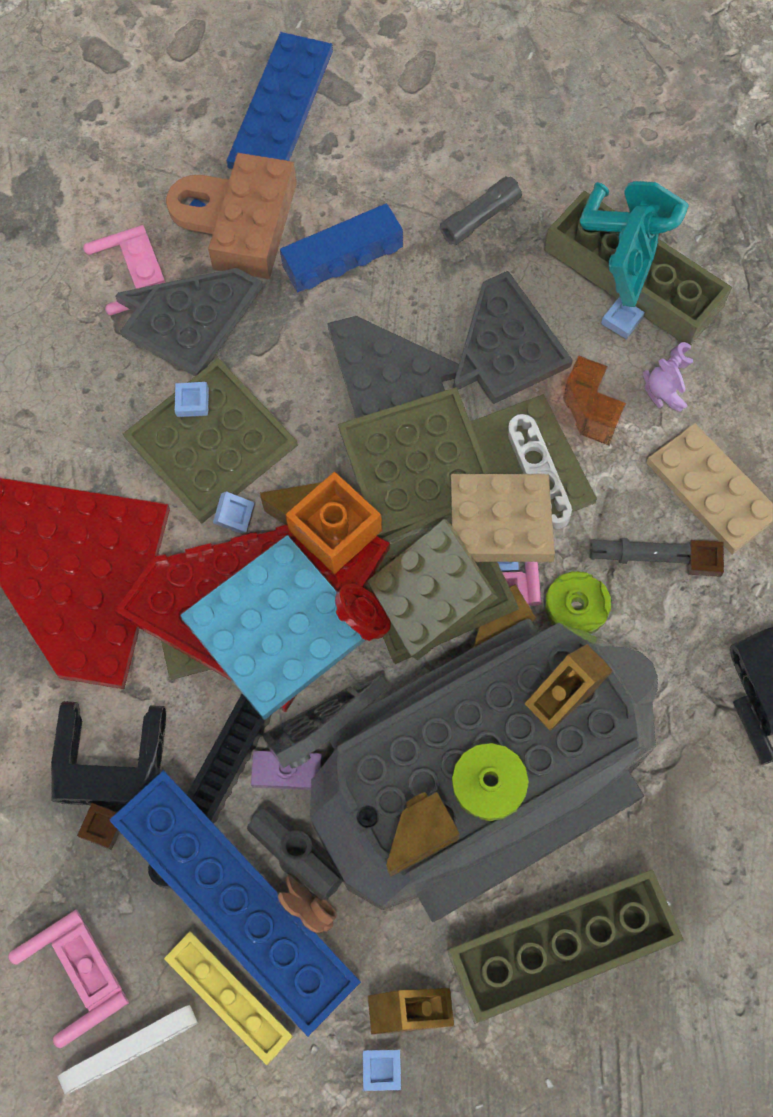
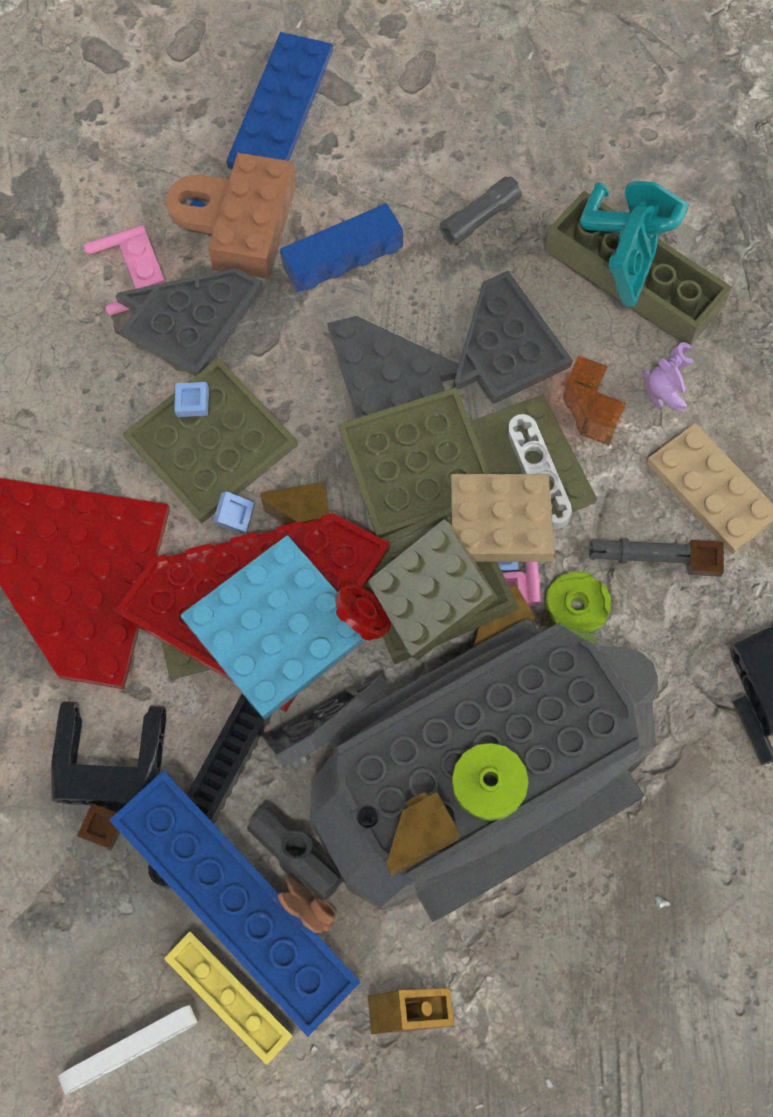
(85, 968): bright pink plate -> none
(270, 774): lavender plate -> none
(334, 522): orange brick -> none
(381, 1070): light blue plate -> none
(564, 946): olive brick -> none
(568, 686): pearl gold slope -> none
(622, 318): light blue plate -> none

